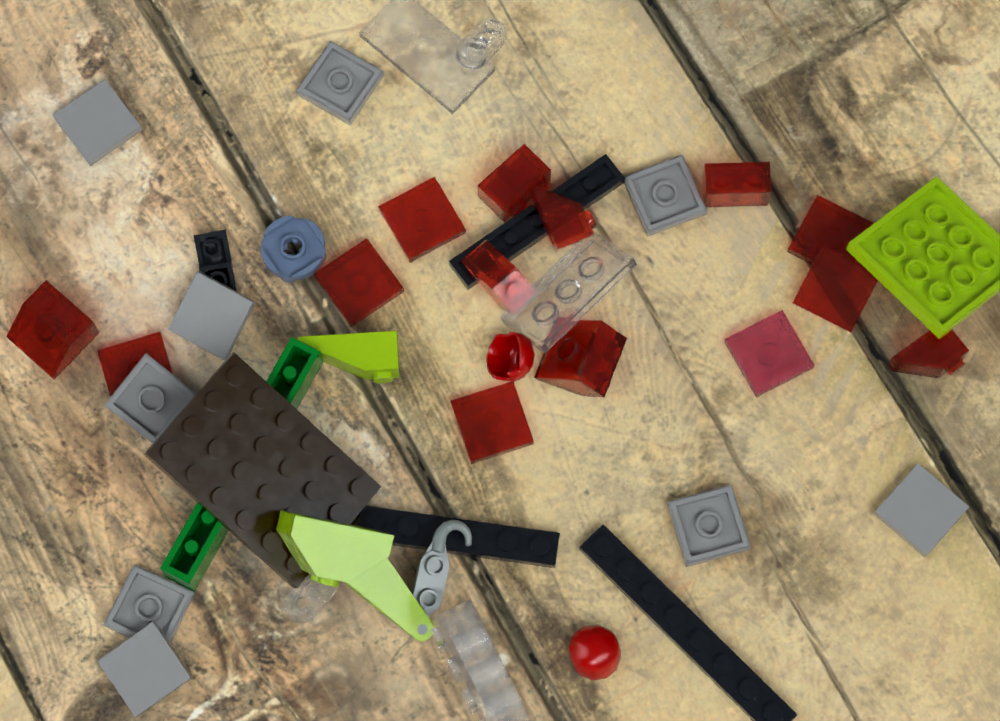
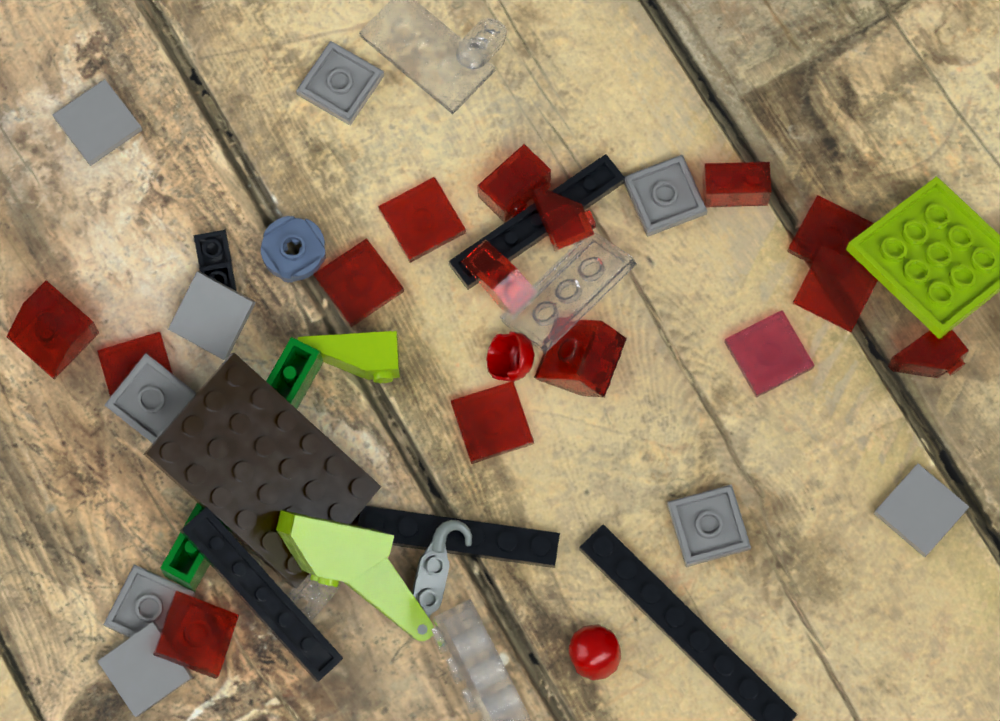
(196, 634): none -> clear red tile
(261, 594): none -> black plate

